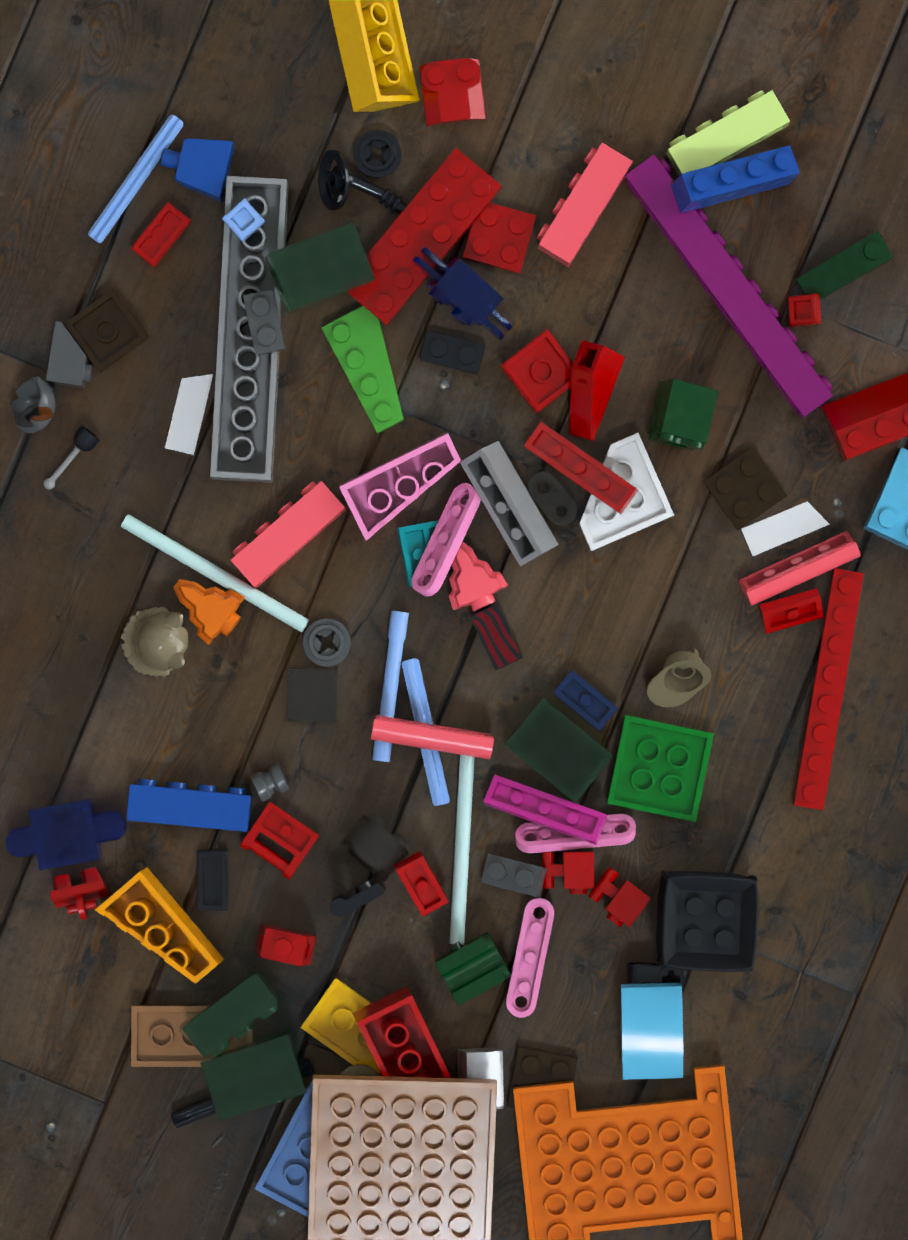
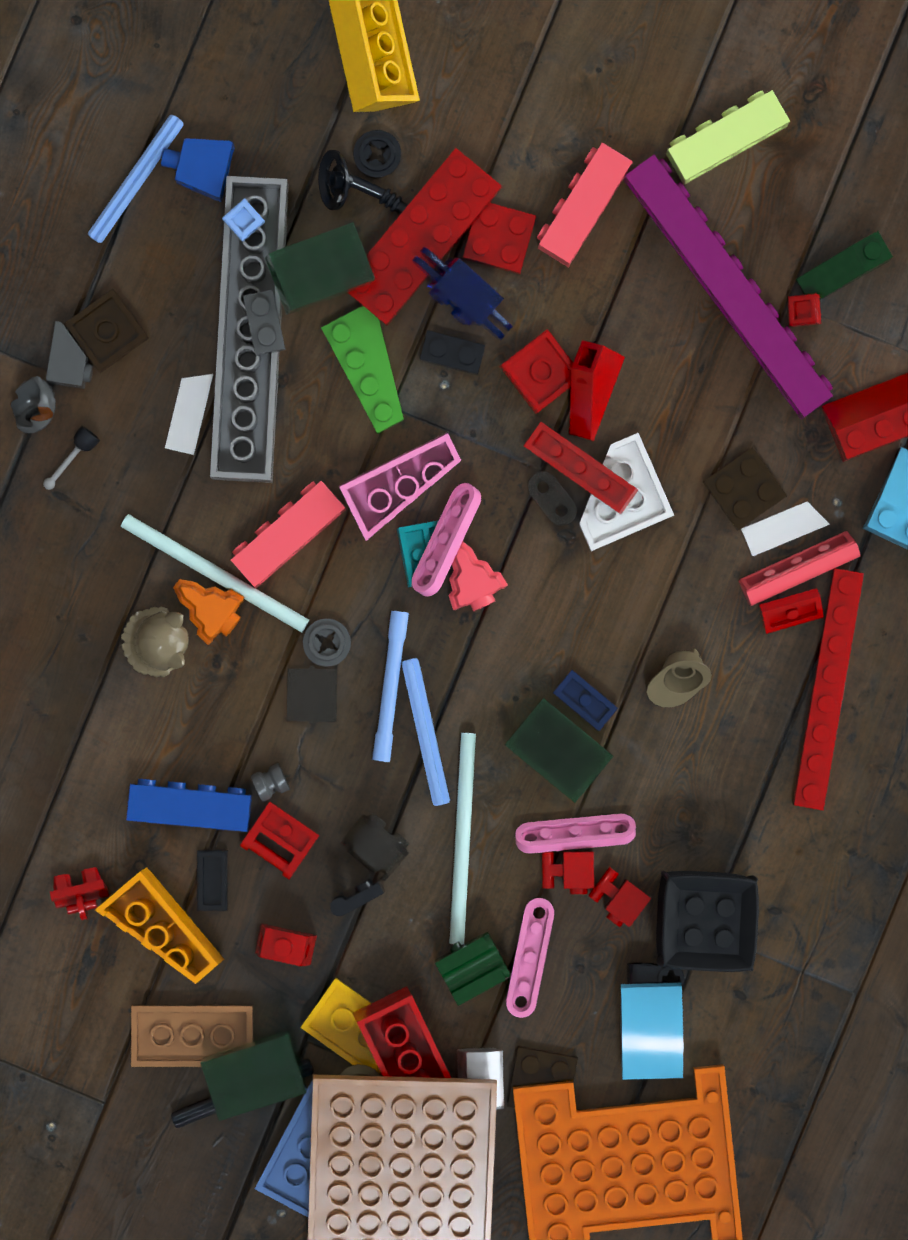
(66, 834): clear blue brick -> none
(161, 235): red plate -> none
(232, 1014): clear green brick -> none
(421, 883): red plate -> none
(432, 737): coral brick -> none
(452, 91): red slope -> none
(496, 637): tile -> none
(509, 503): light grey brick -> none
(513, 875): dark grey plate -> none
(545, 809): dark pink plate -> none
(660, 768): green plate -> none
(682, 414): dark green piece -> none
(735, 179): blue brick -> none

